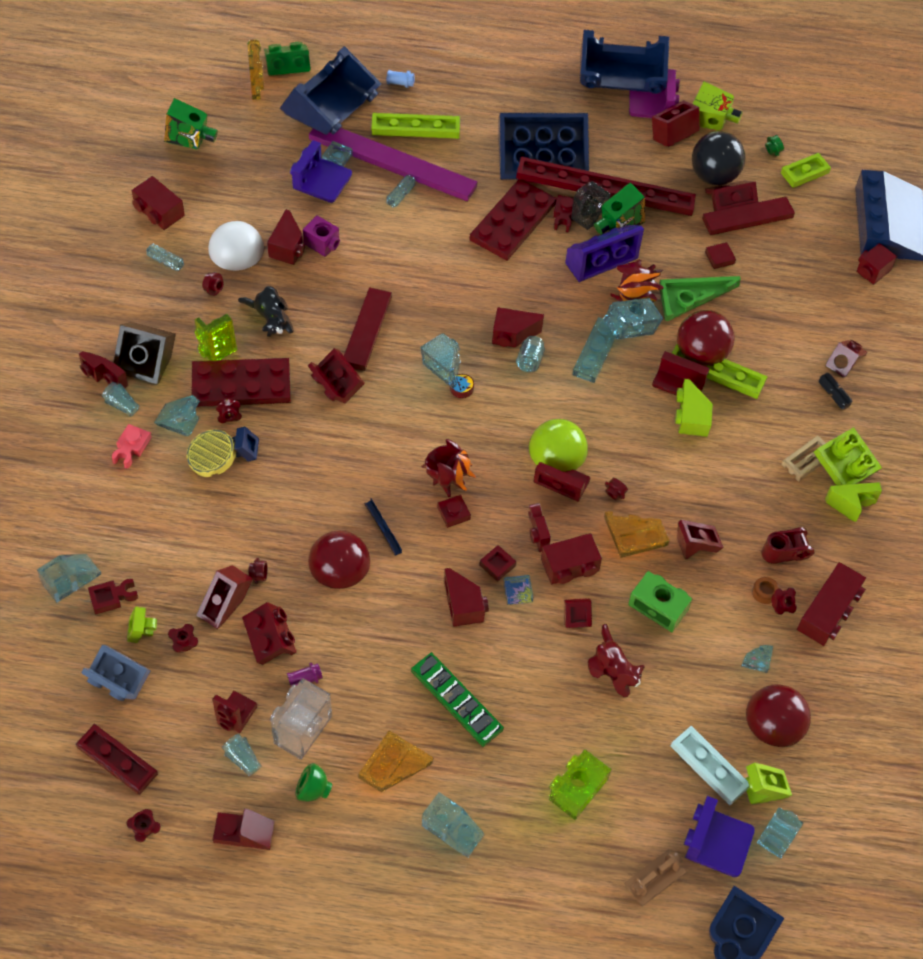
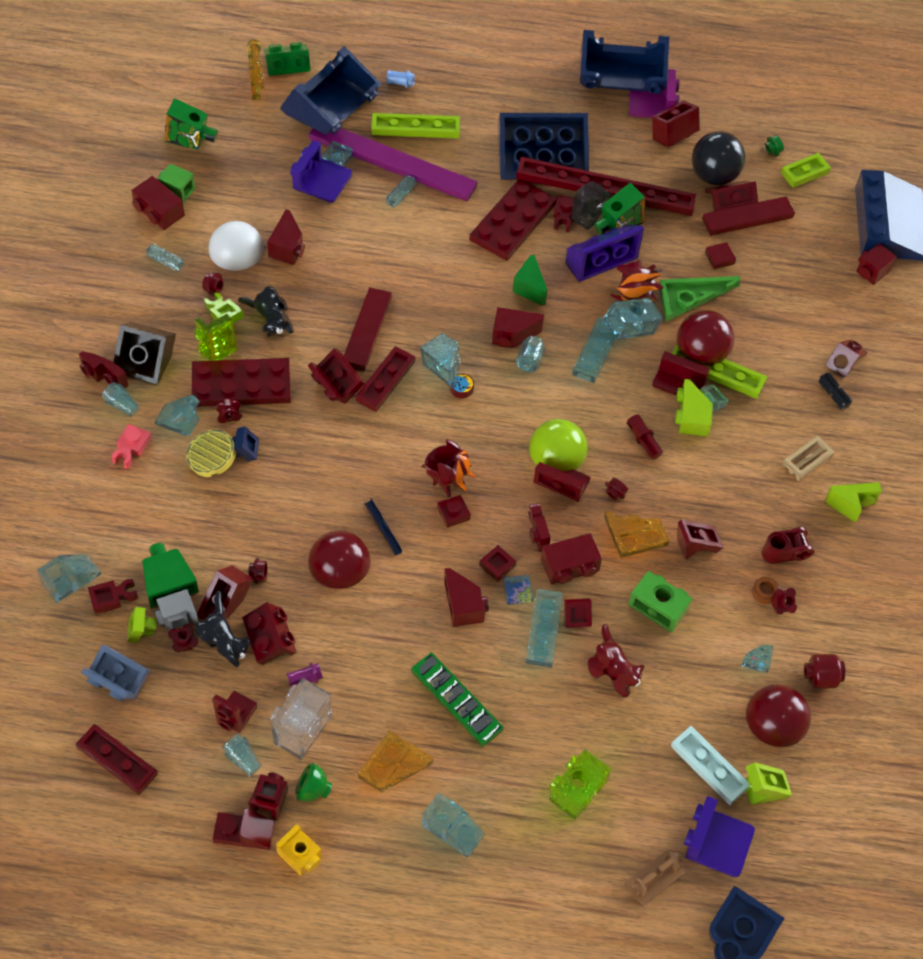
(135, 822): dark red plate -> none
(167, 574): none -> green torso
(176, 610): none -> light grey window
(178, 181): none -> bright green brick
(217, 633): none -> black animal
(219, 308): none -> lime plate
(269, 794): none -> dark red window
(302, 861): none -> yellow brick
(321, 236): magenta brick -> none
(385, 379): none -> dark red plate
(530, 282): none -> green slope
(544, 628): none -> clear light blue plate
(644, 436): none -> dark red axle
(715, 107): lime torso -> none
(715, 396): none -> clear light blue plate
(780, 832): clear light blue brick -> none
(825, 671): none -> dark red head
(832, 604): dark red brick -> none
(847, 458): lime plate -> none

